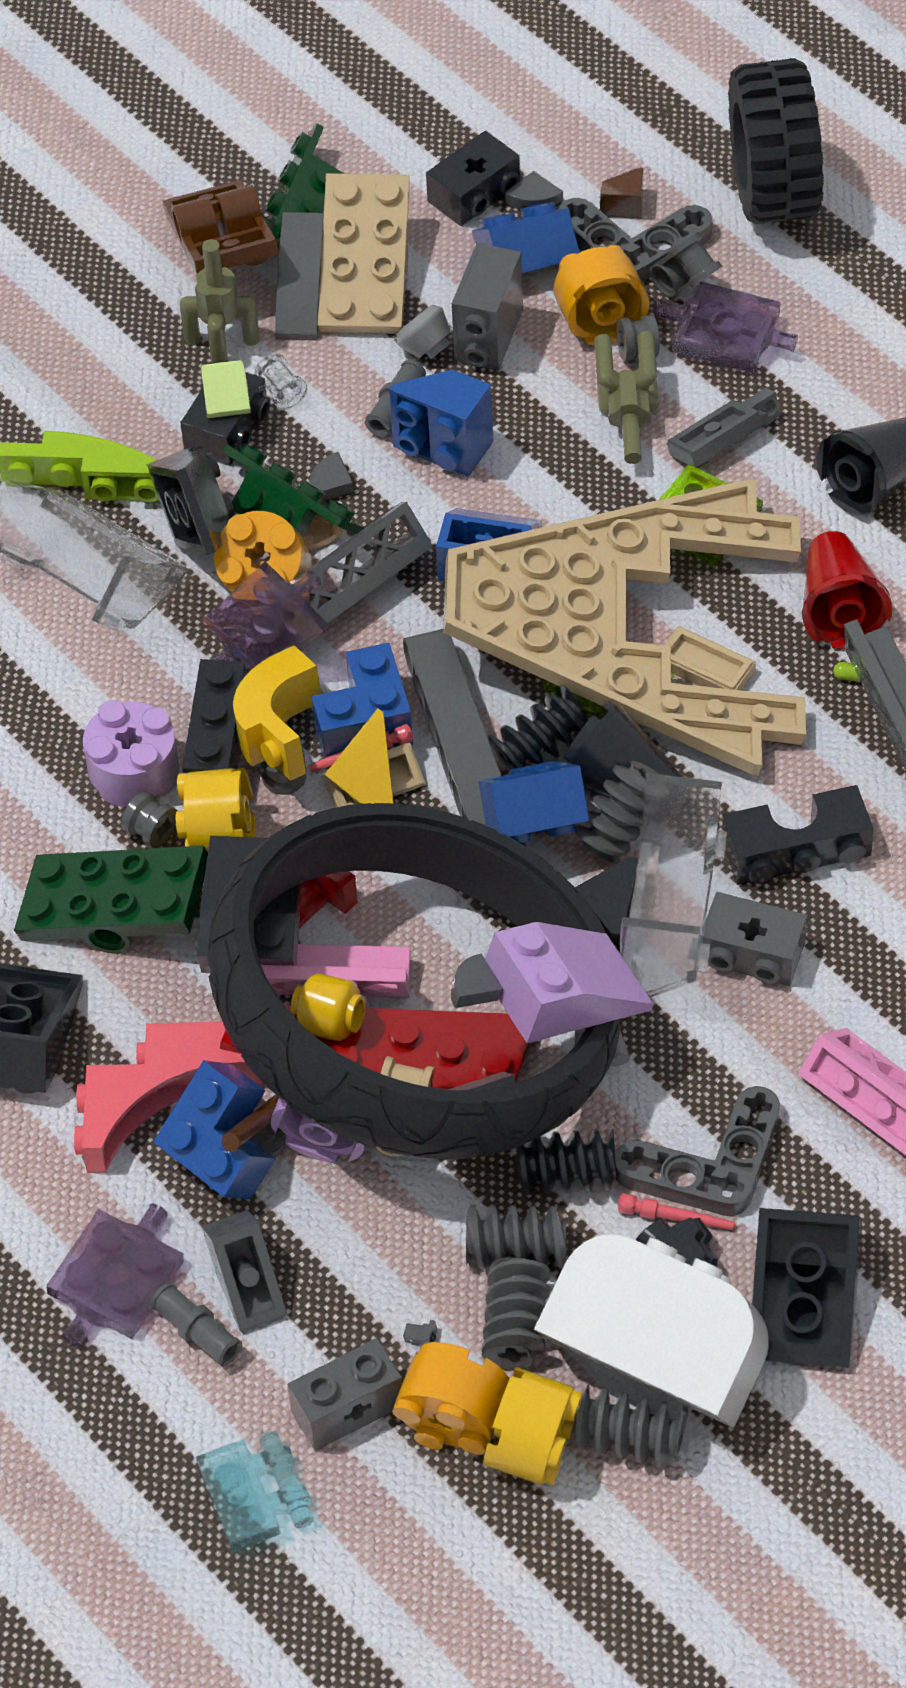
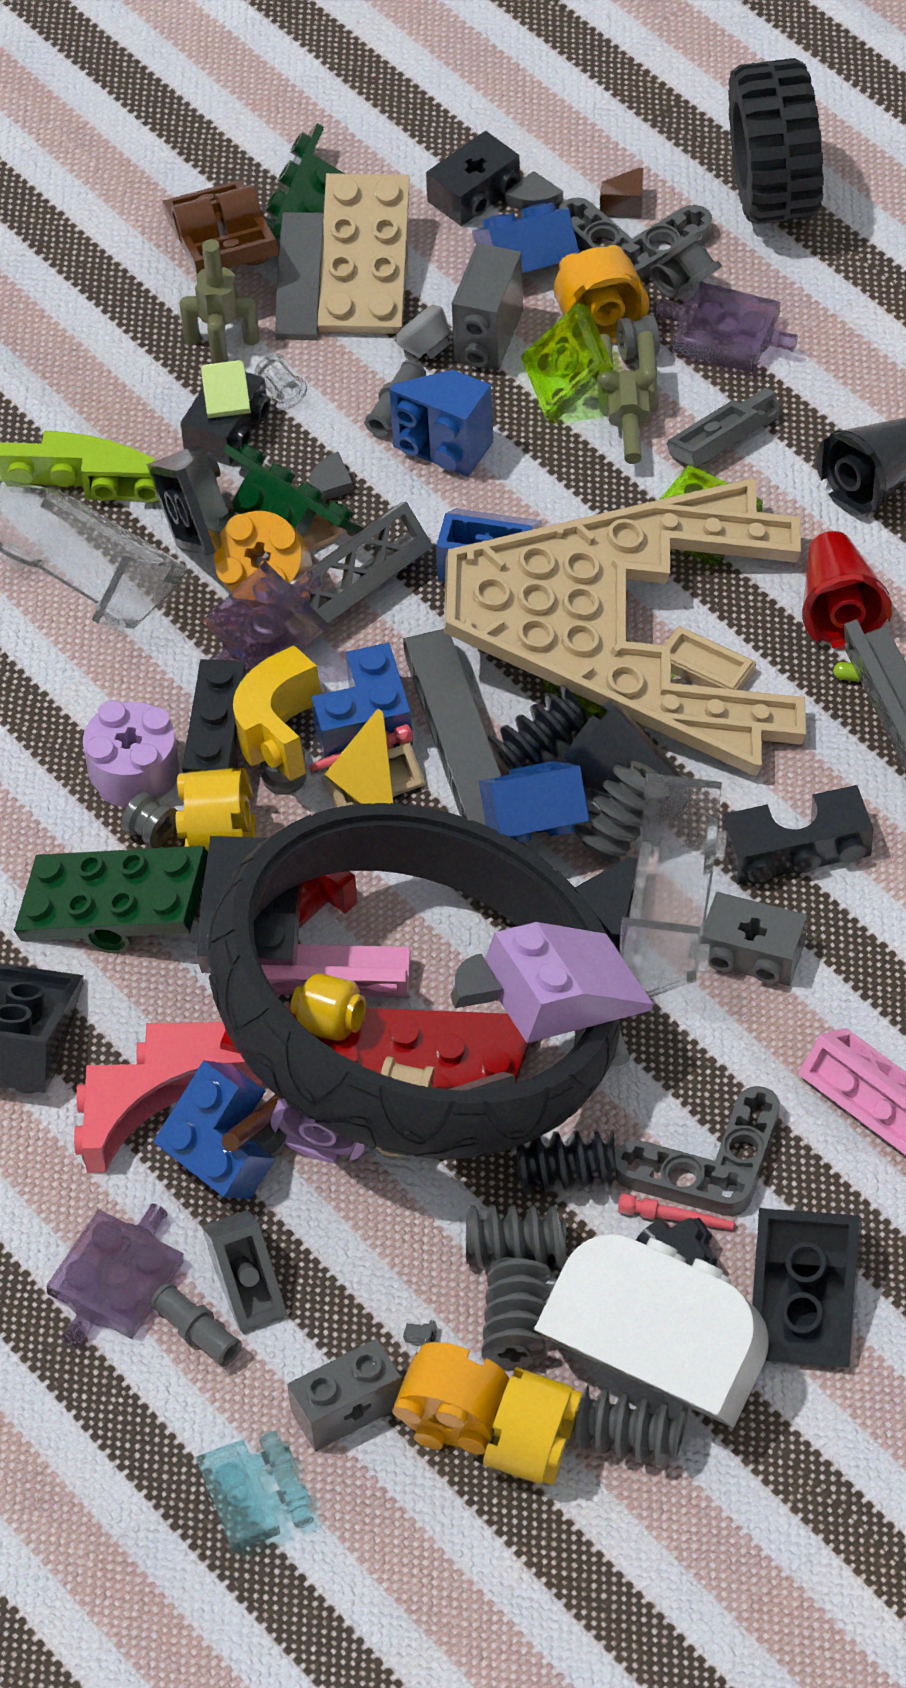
(566, 362): none -> clear neon green tile

